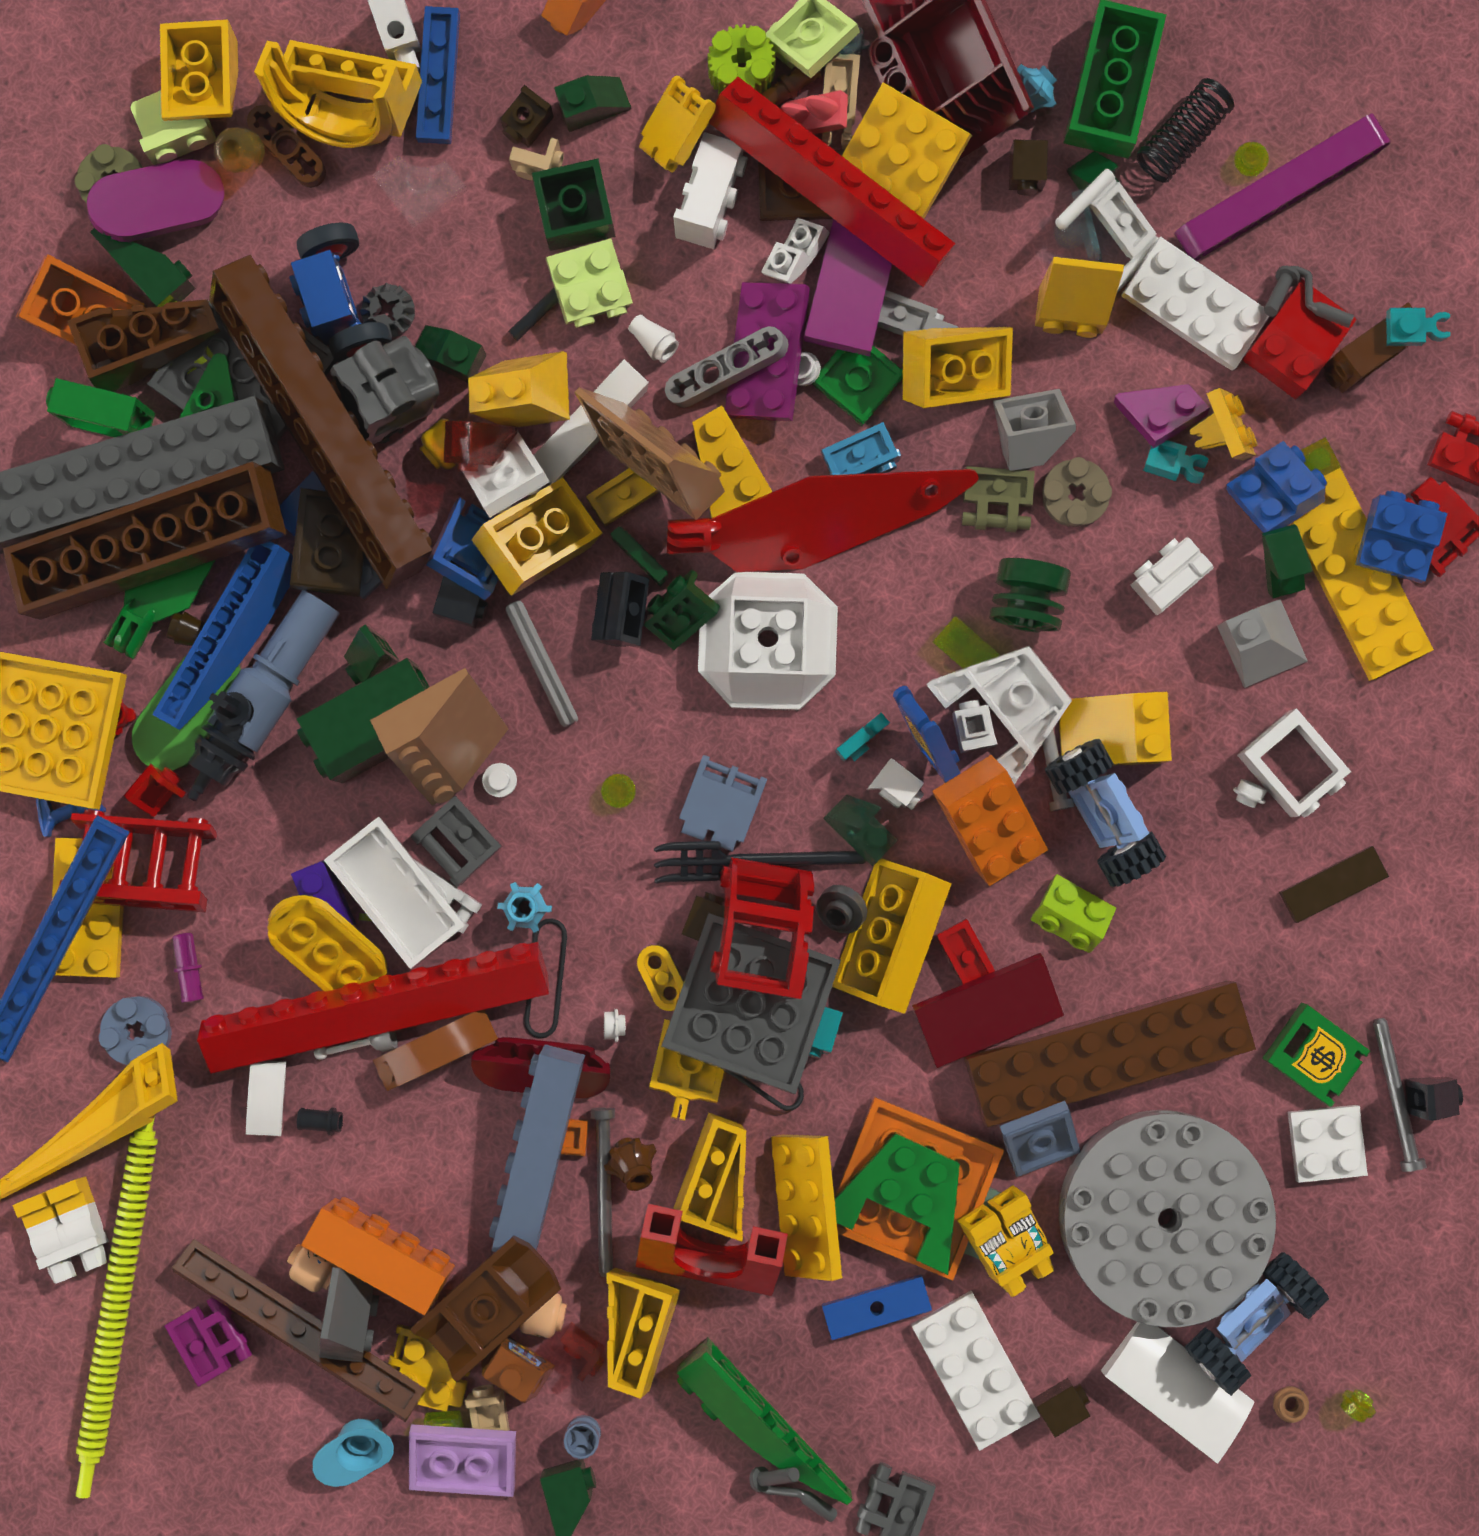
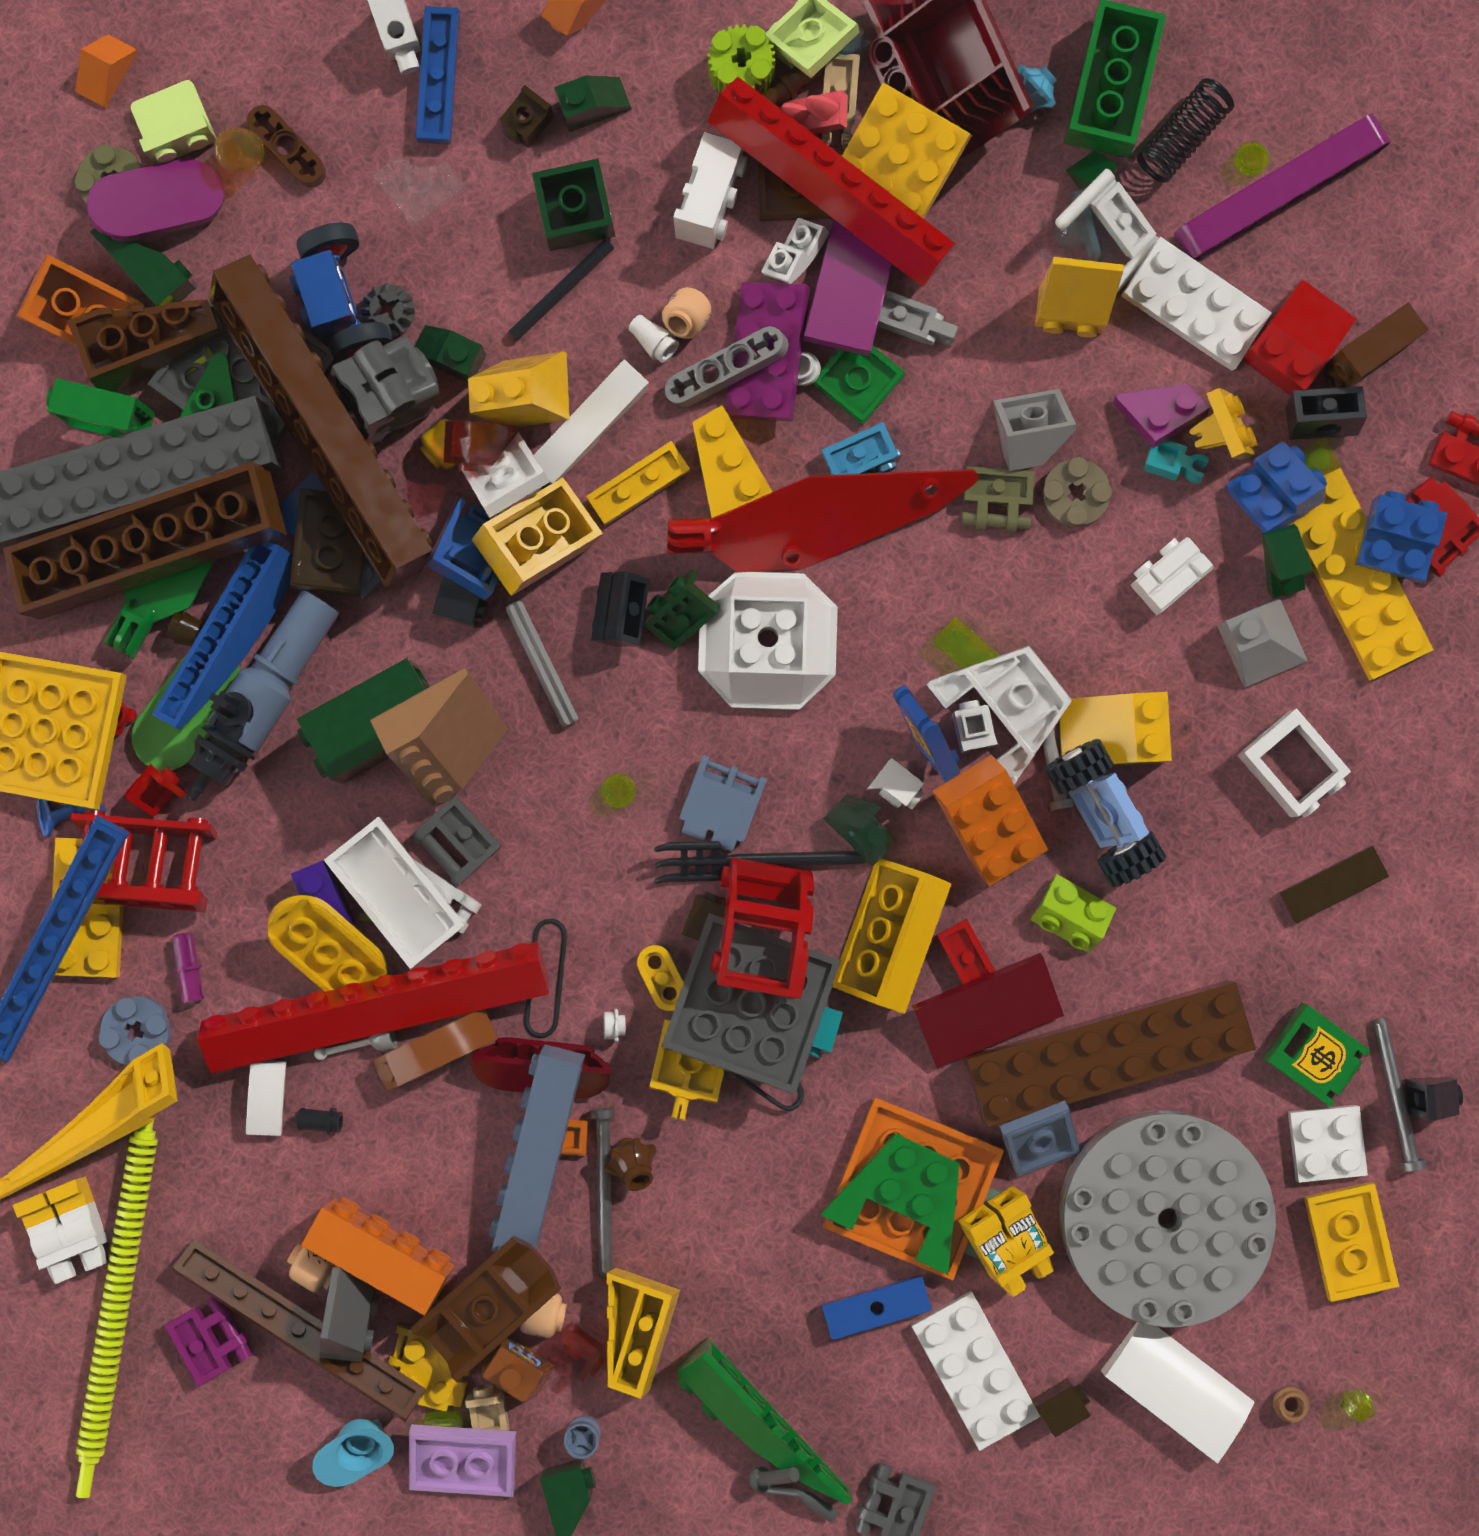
(103, 68): none -> orange slope
(198, 69): yellow slope -> none
(314, 69): yellow piece -> none
(368, 655): dark green slope -> none
(499, 780): white plate -> none
(512, 907): medium azure rock -> none
(527, 162): tan bracket -> none
(589, 283): yellowish green plate -> none
(639, 555): dark green tile -> none
(653, 453): medium nougat slope -> none
(676, 124): yellow plate -> none
(686, 313): none -> light nougat head
(715, 1179): yellow wedge -> none
(744, 1266): red arch -> none
(806, 1206): yellow plate -> none
(841, 909): flat silver plate -> none
(856, 745): teal plate -> none
(956, 365): yellow slope -> none
(1028, 166): dark brown brick -> none
(1031, 587): dark green wheel -> none
(1250, 793): white plate -> none
(1255, 1320): plate -> none
(1288, 277): dark grey piece -> none
(1326, 413): none -> black brick
(1351, 1241): none -> yellow plate
(1411, 326): teal plate -> none

